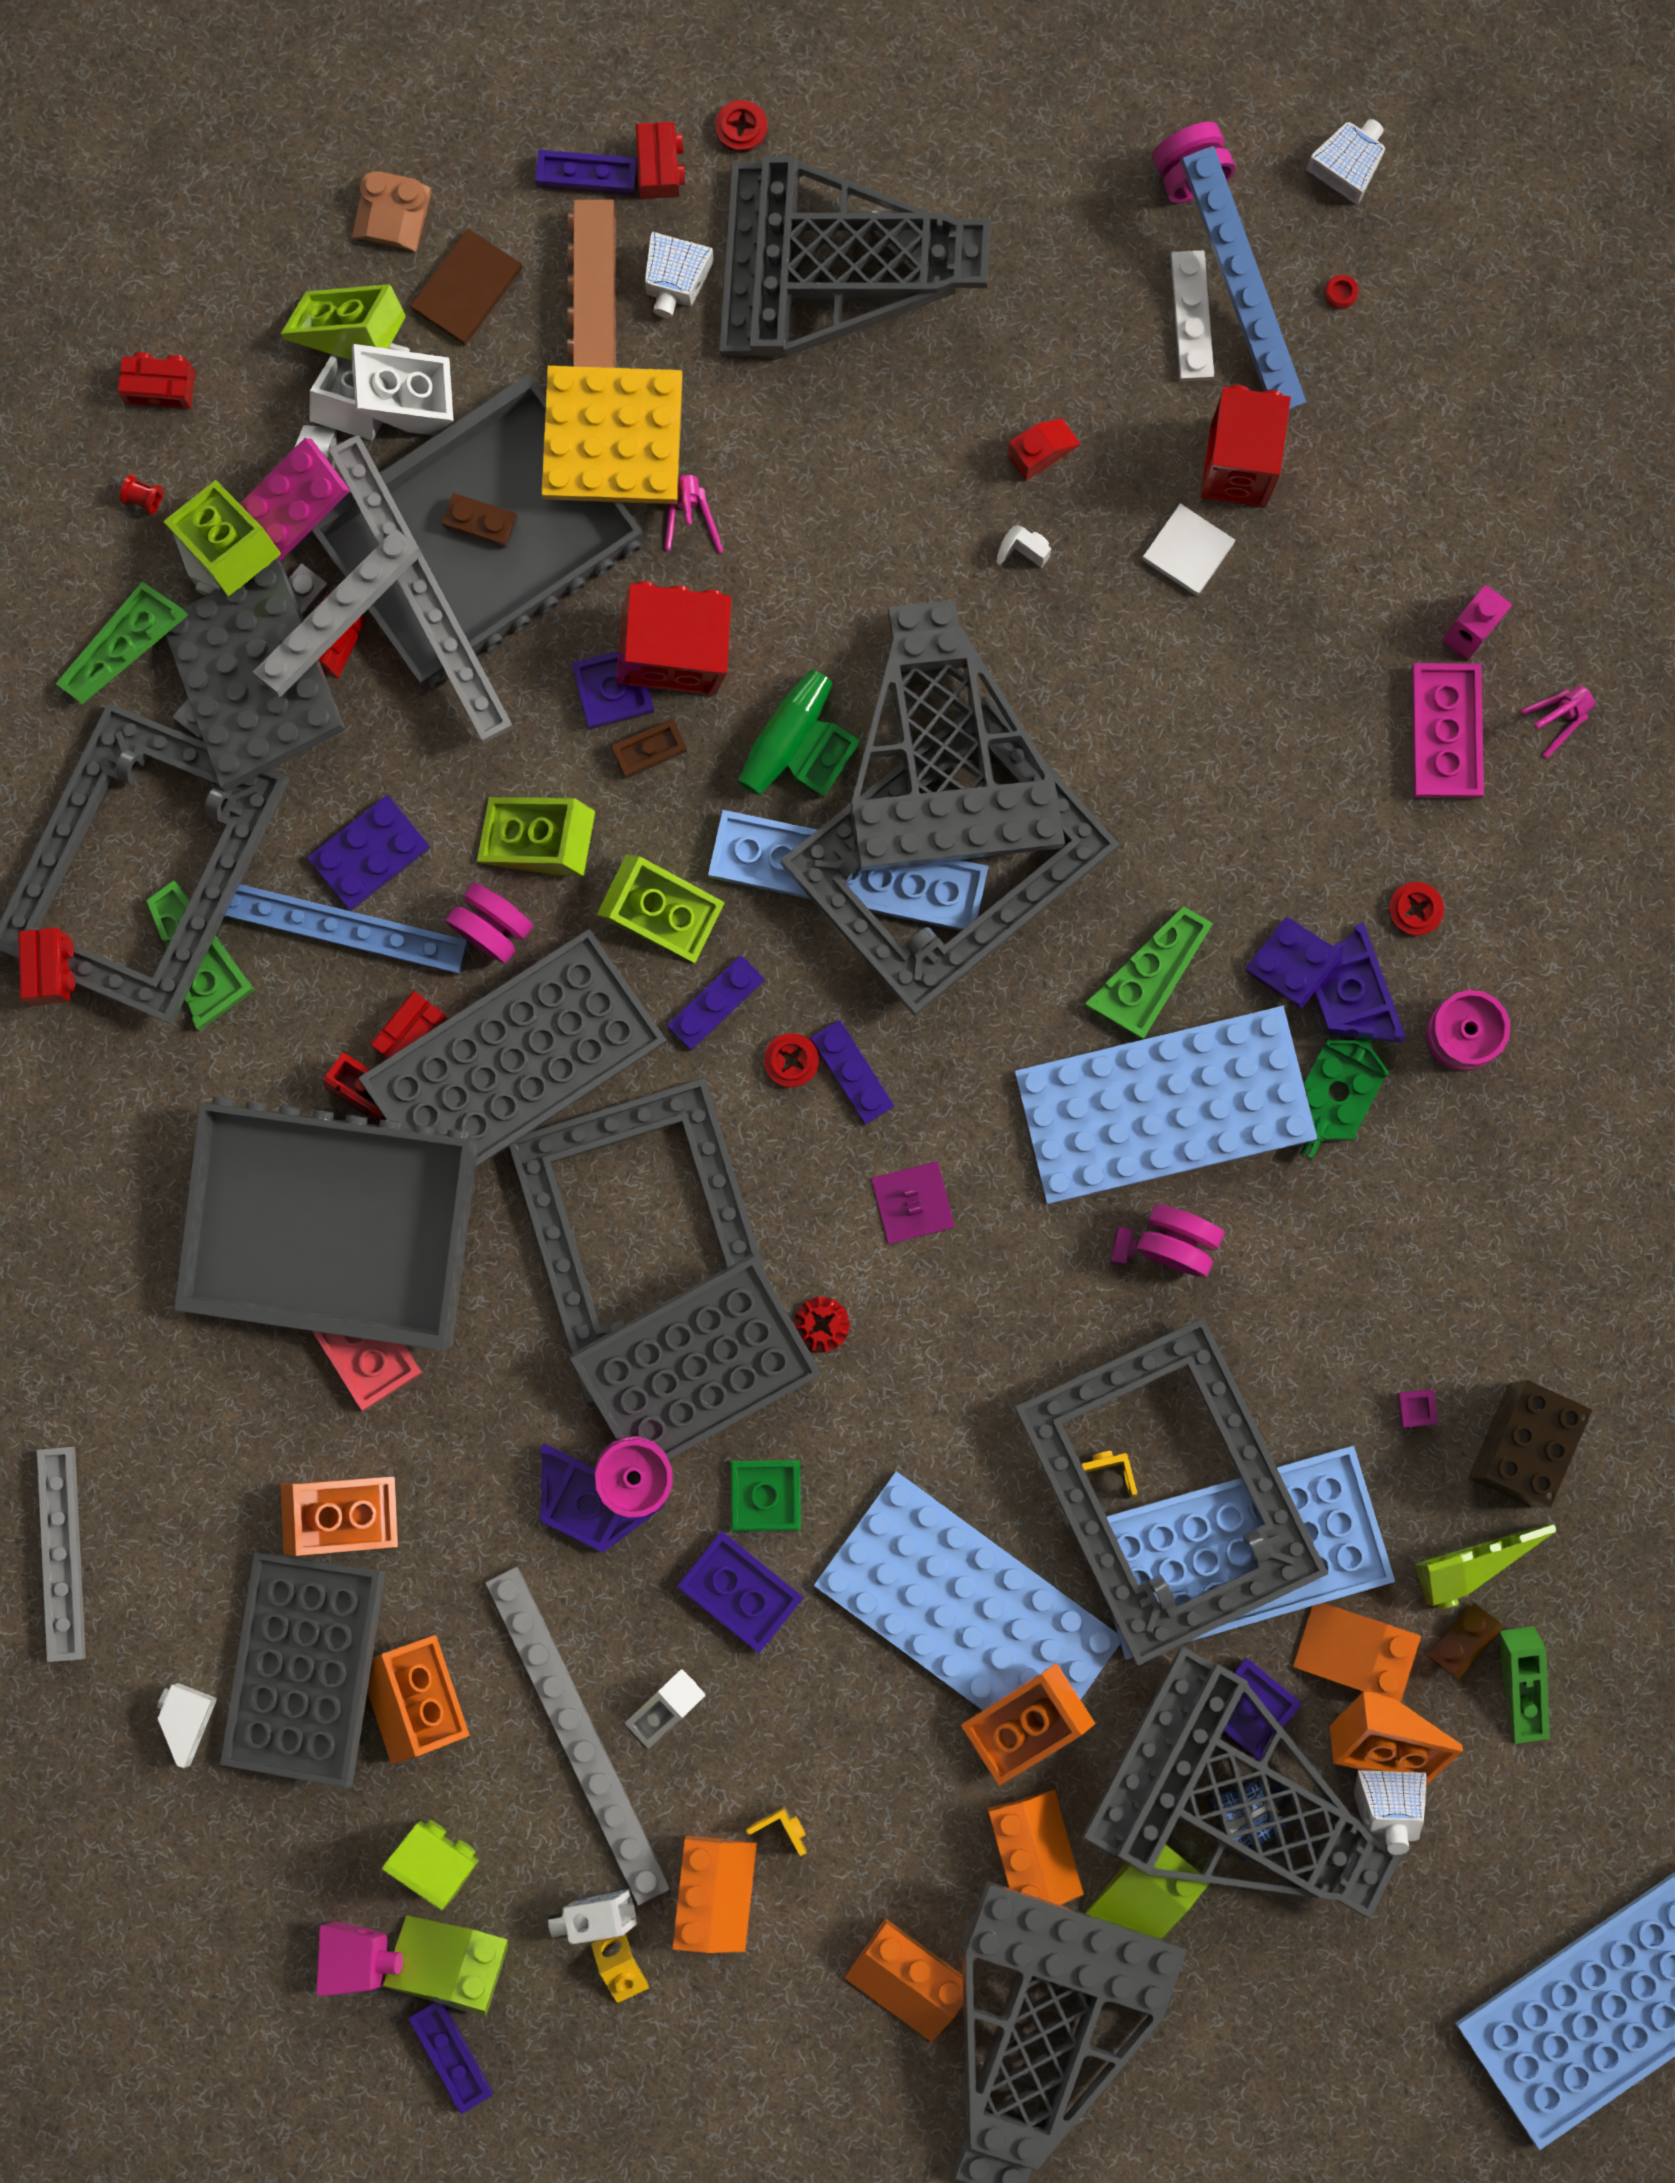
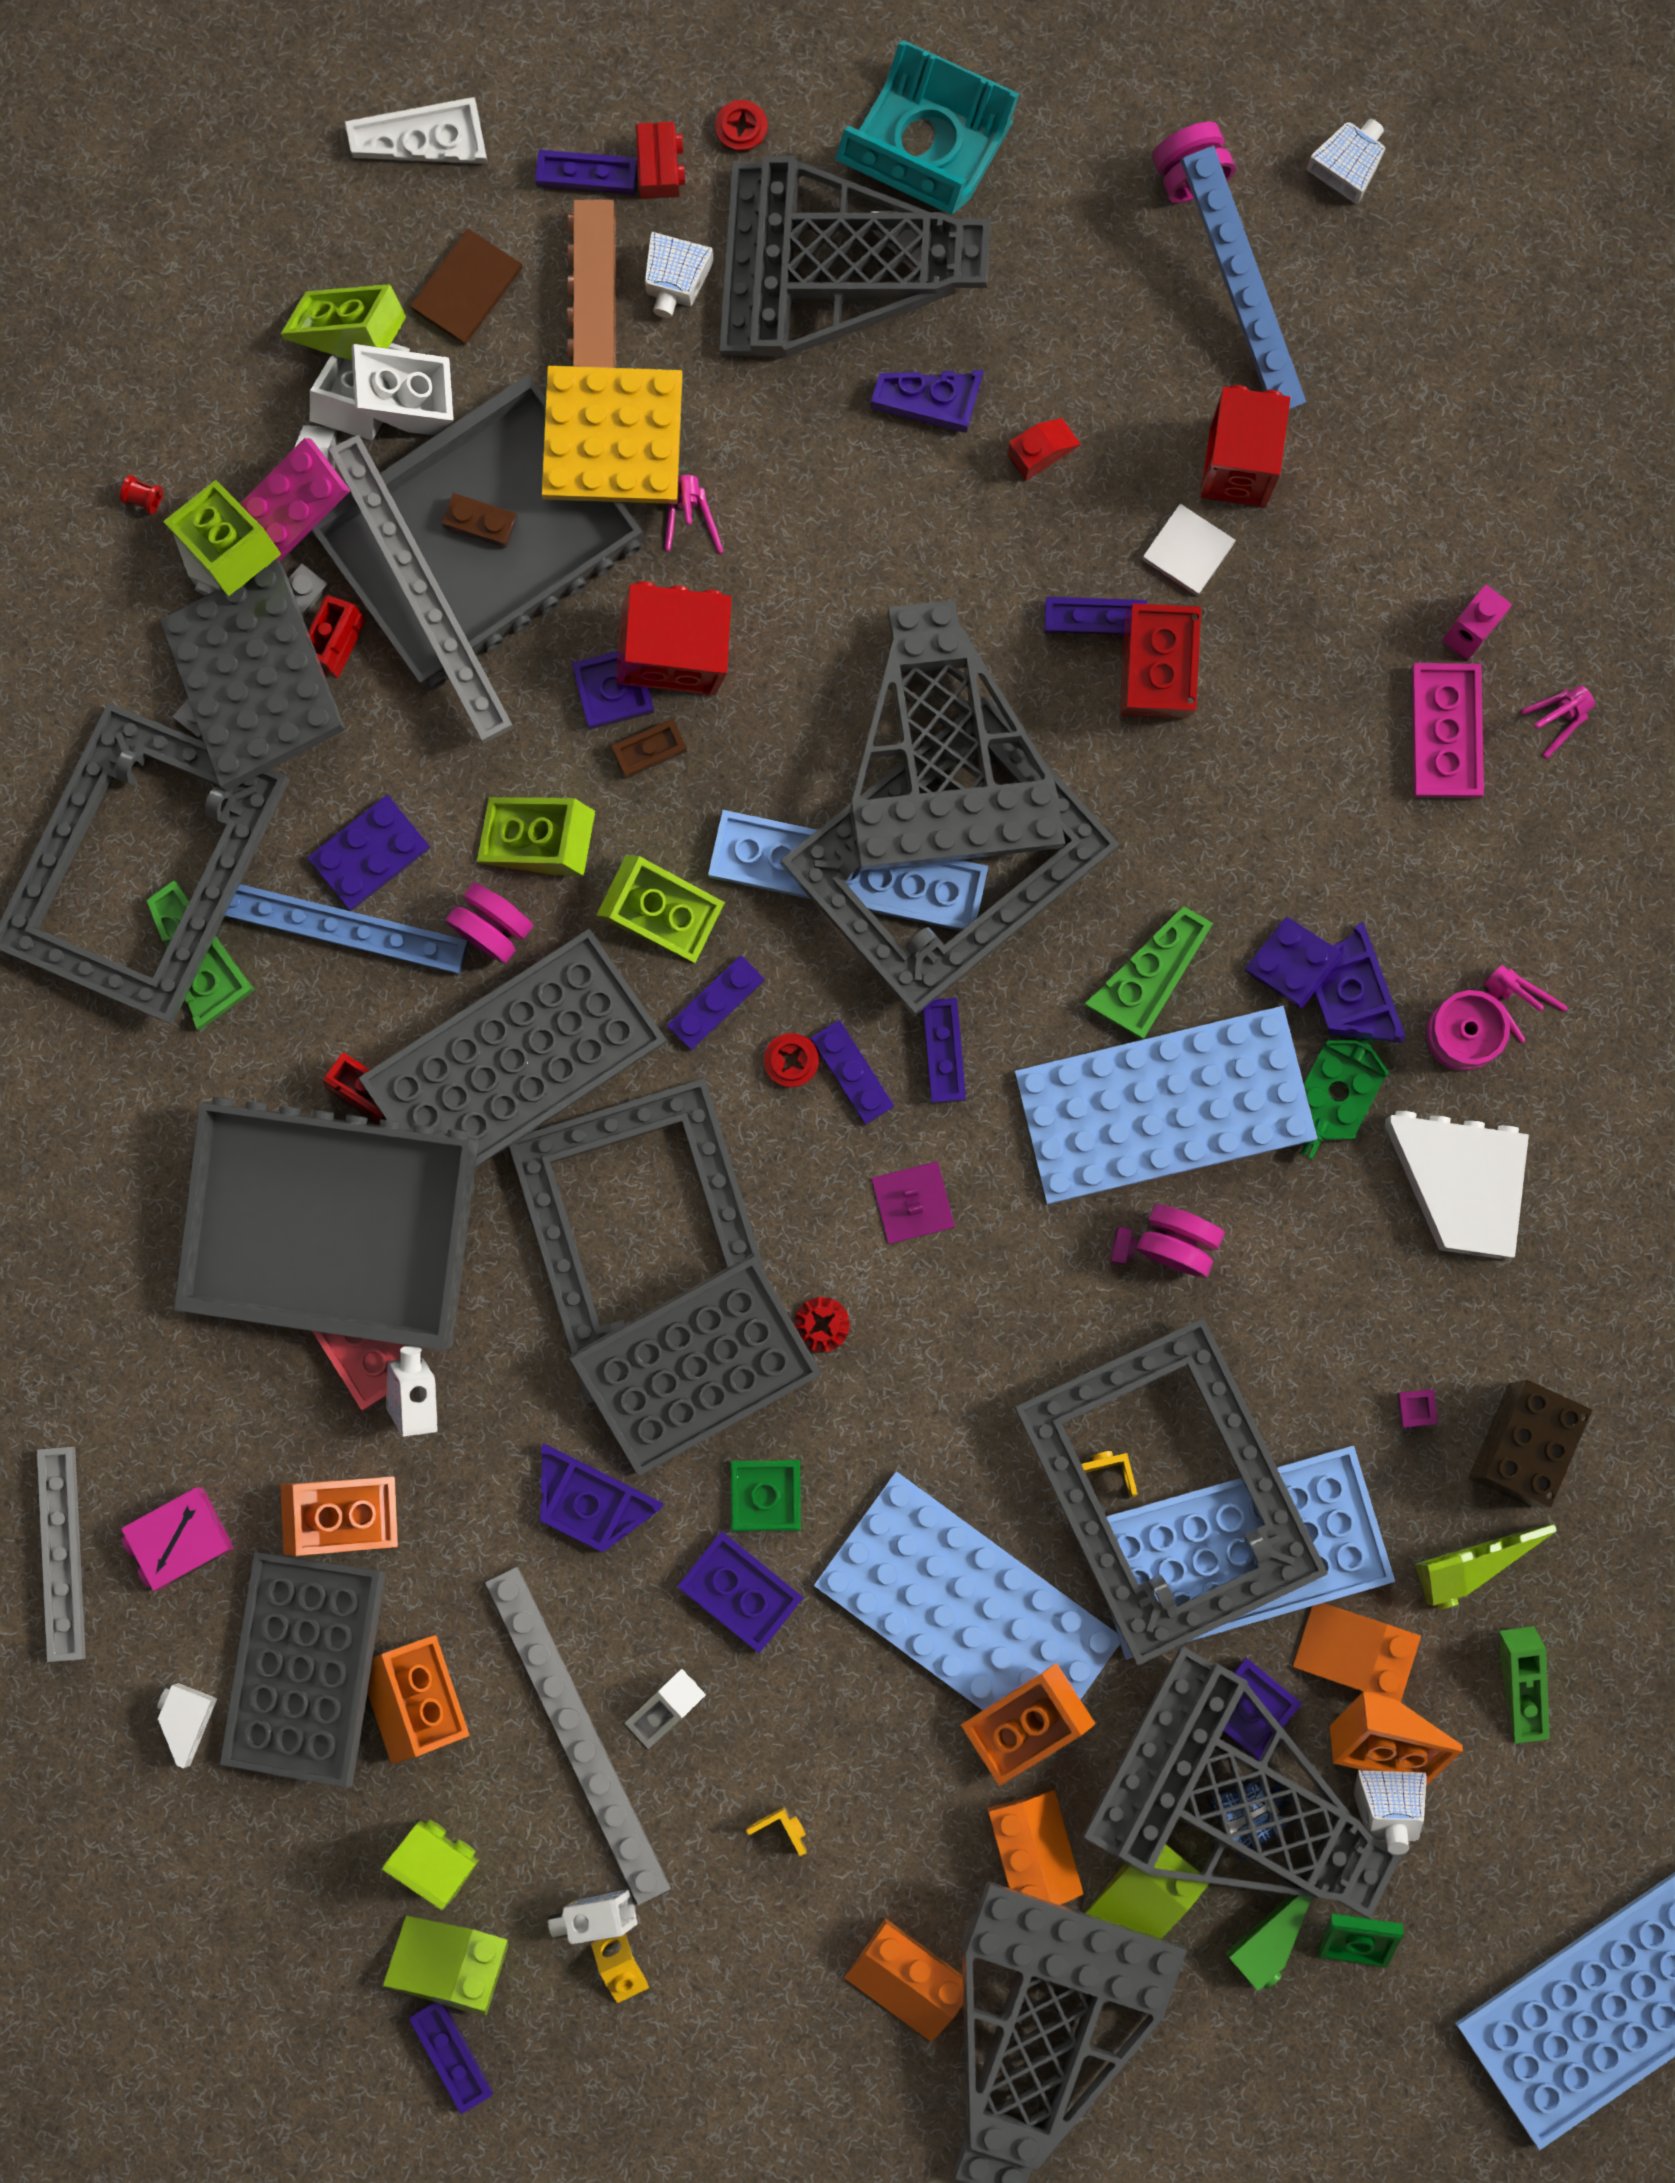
(45, 966): red brick -> none
(125, 637): bright green wing -> none
(156, 381): red brick -> none
(176, 1539): none -> dark pink brick
(337, 612): light grey plate -> none
(353, 1959): dark pink torso -> none
(391, 210): nougat slope -> none
(407, 1025): red brick -> none
(411, 1393): none -> white torso
(425, 133): none -> white wing
(633, 1498): dark pink wheel -> none
(714, 1895): orange slope -> none
(796, 740): green plate -> none
(932, 399): none -> dark purple wing
(944, 1051): none -> dark purple plate
(968, 120): none -> teal panel
(1029, 544): white plate -> none
(1086, 615): none -> dark purple plate
(1160, 661): none -> red container
(1192, 316): white plate -> none
(1269, 1943): none -> bright green slope
(1341, 292): red tile -> none
(1360, 1940): none -> green tile
(1418, 893): red gear -> none
(1464, 1180): none -> white slope
(1465, 1641): reddish brown plate -> none
(1506, 982): none -> dark pink plant

